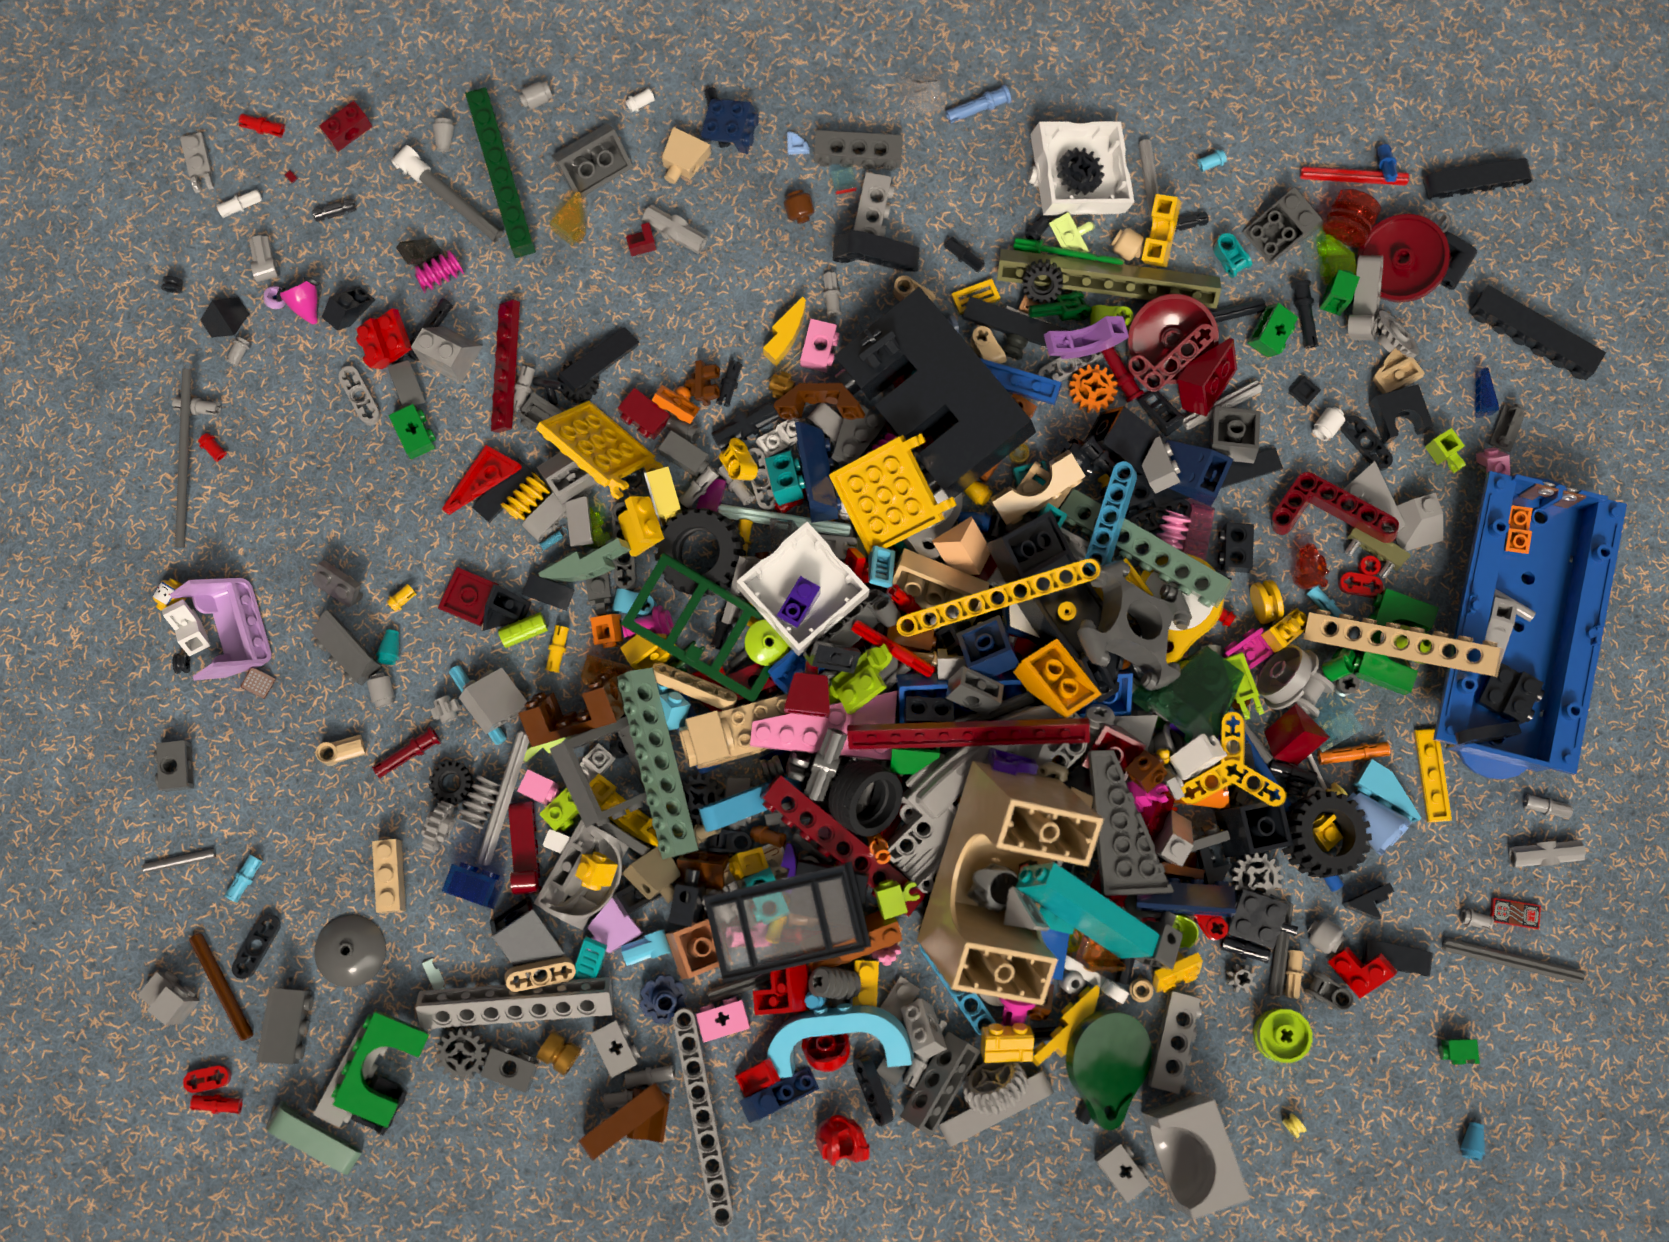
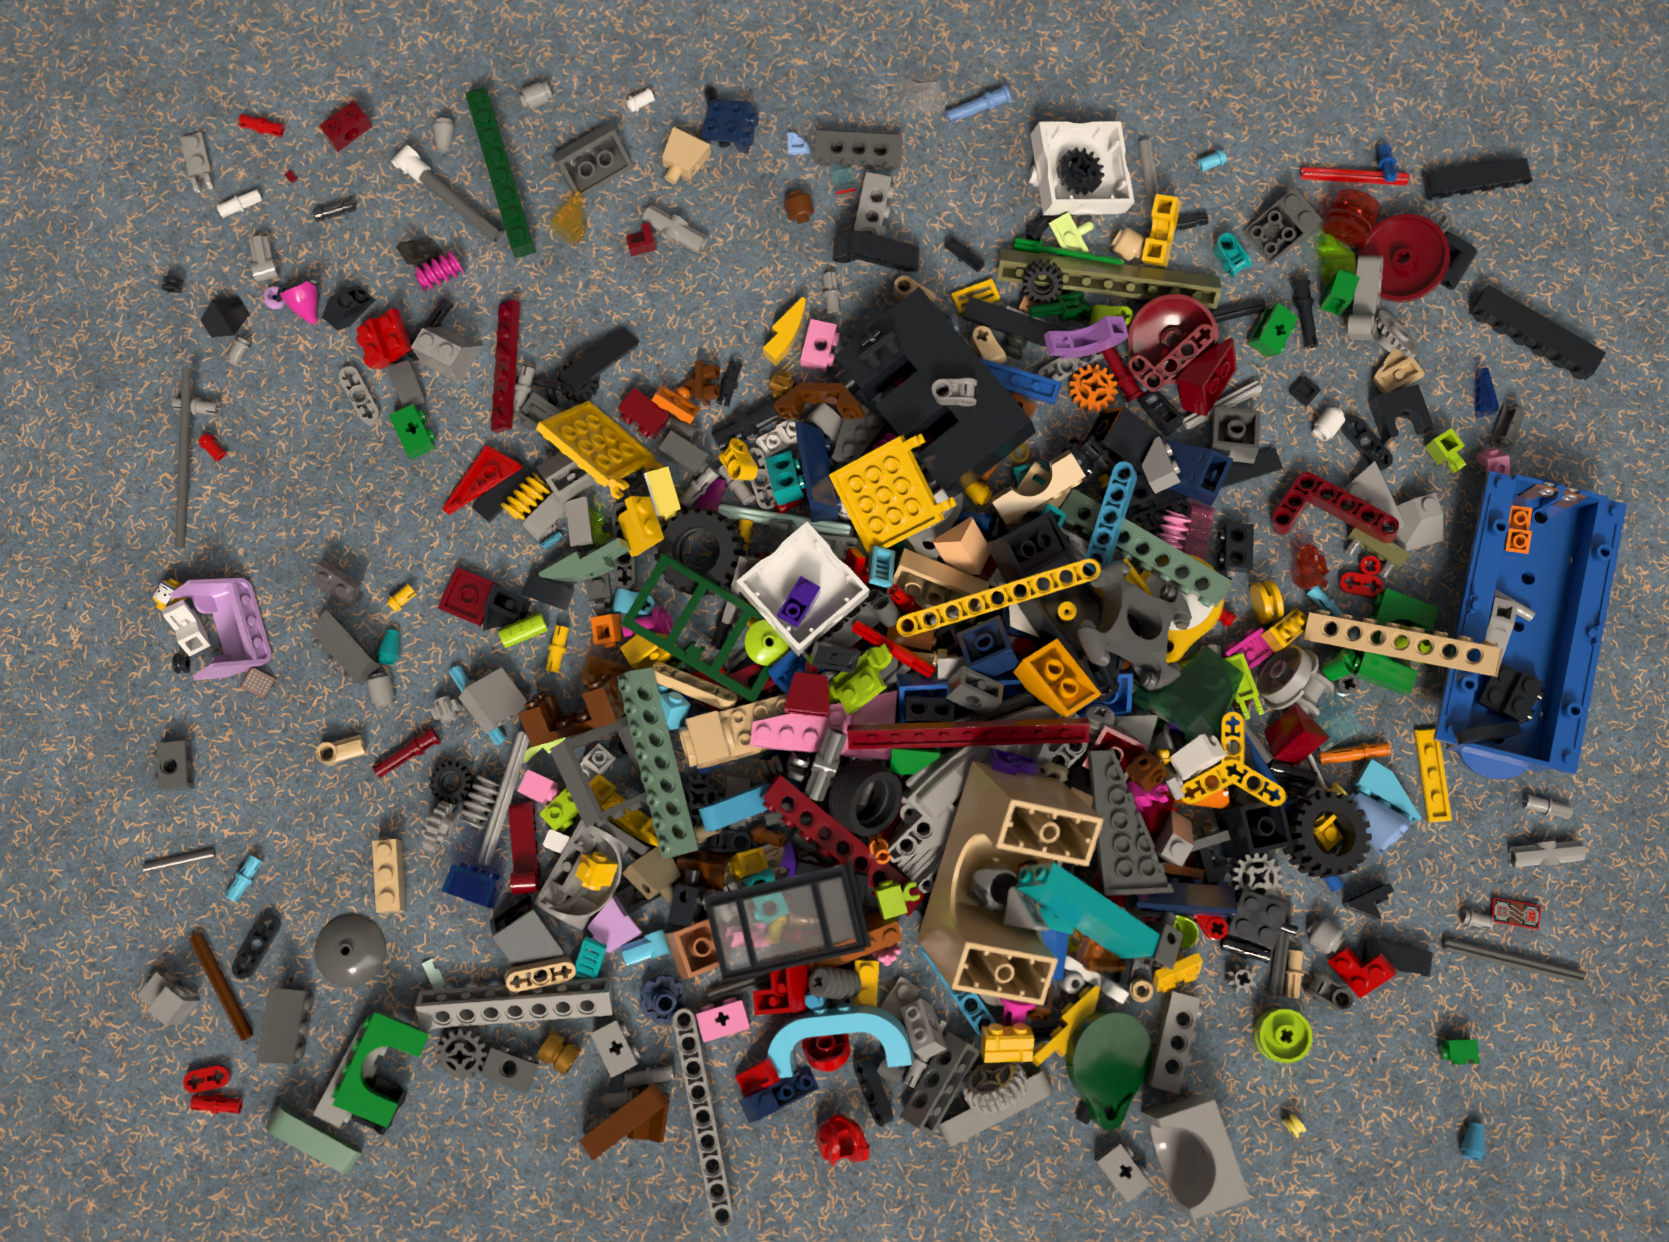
(957, 391): none -> light grey piece

